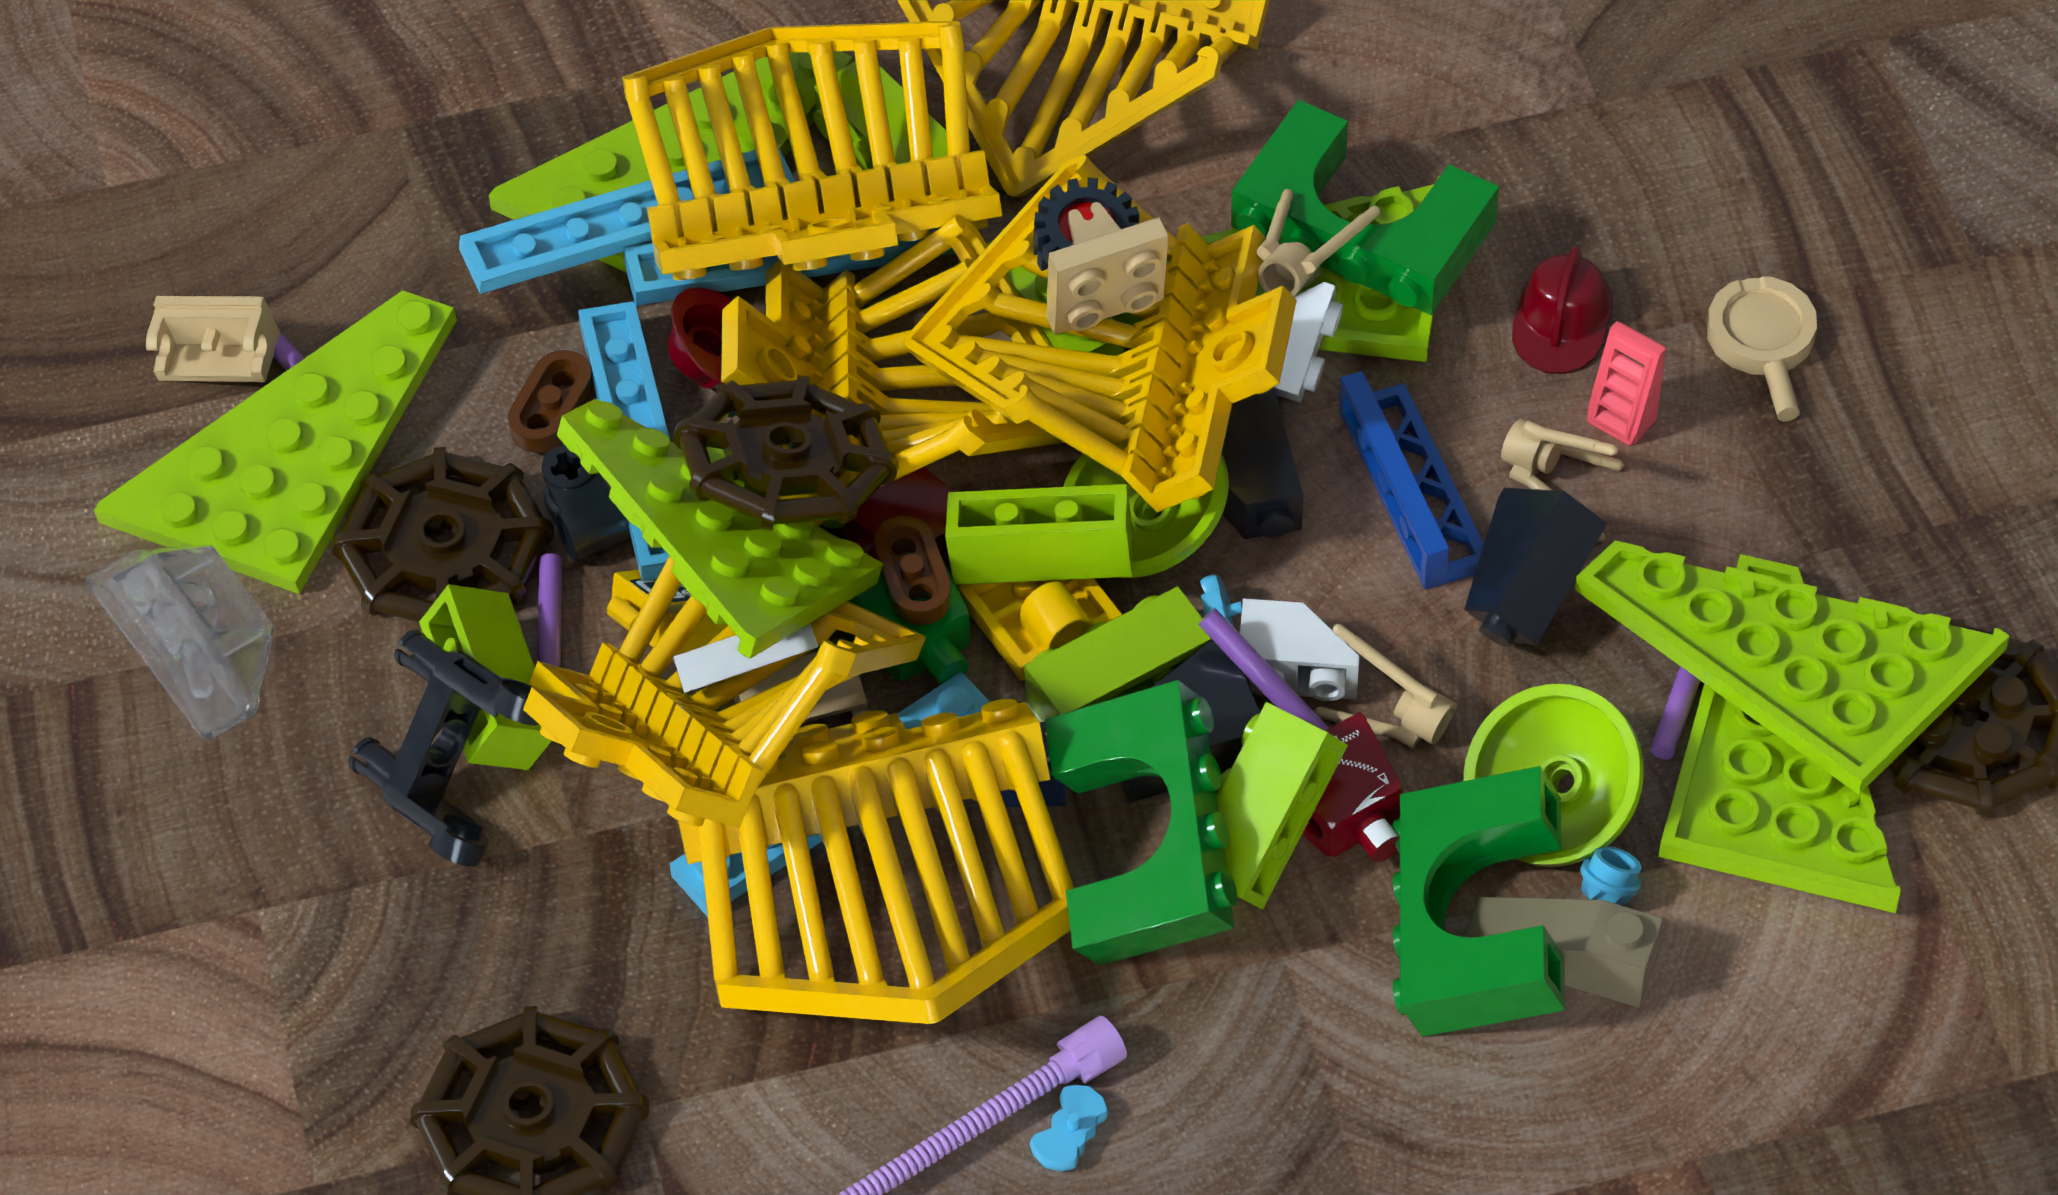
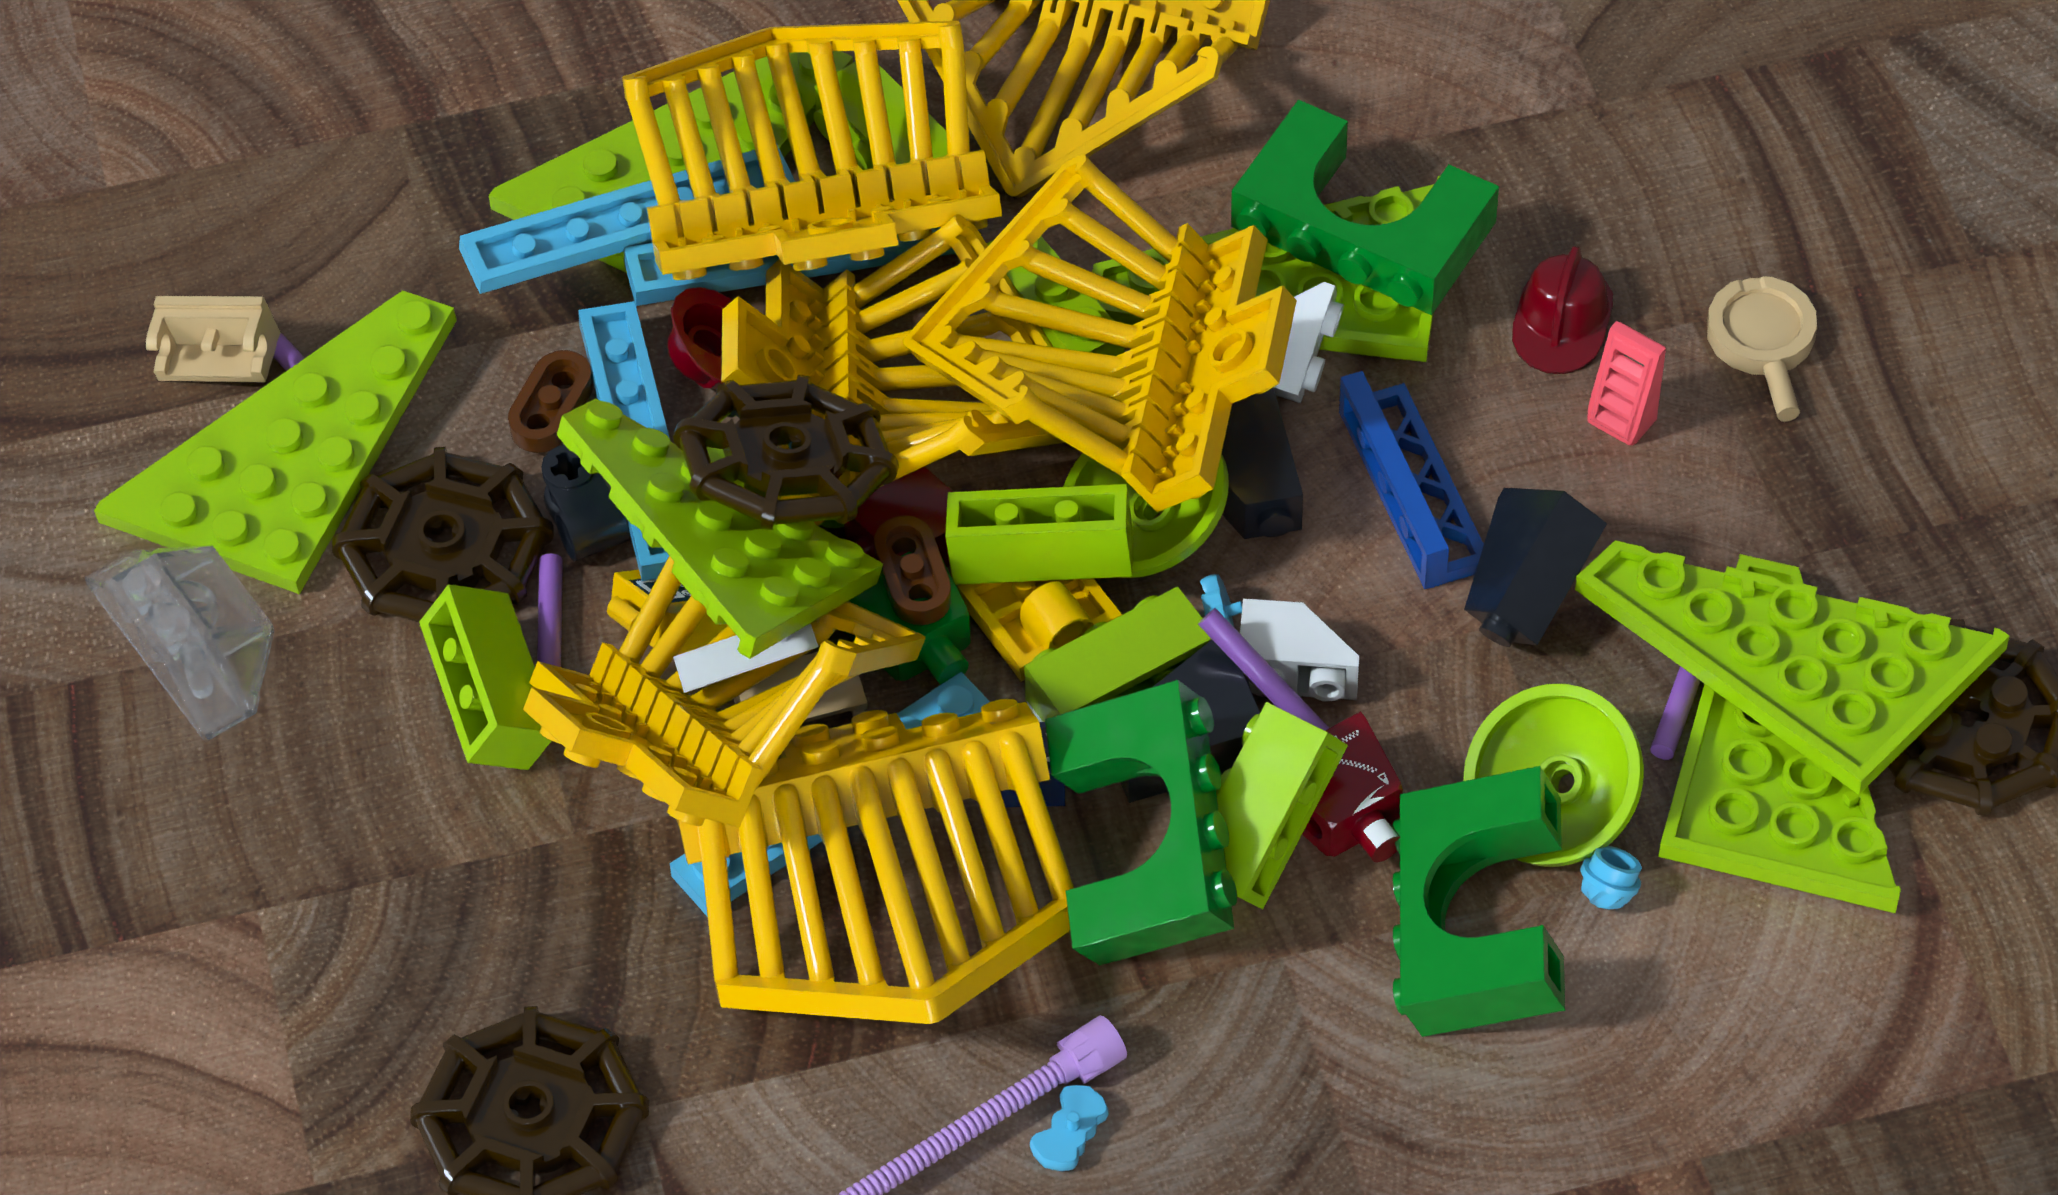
(421, 771): black connector -> none
(1097, 255): tan plate -> none
(1293, 263): tan plant -> none
(1420, 708): tan plant -> none
(1538, 449): tan plant -> none
(1603, 943): dark tan slope -> none

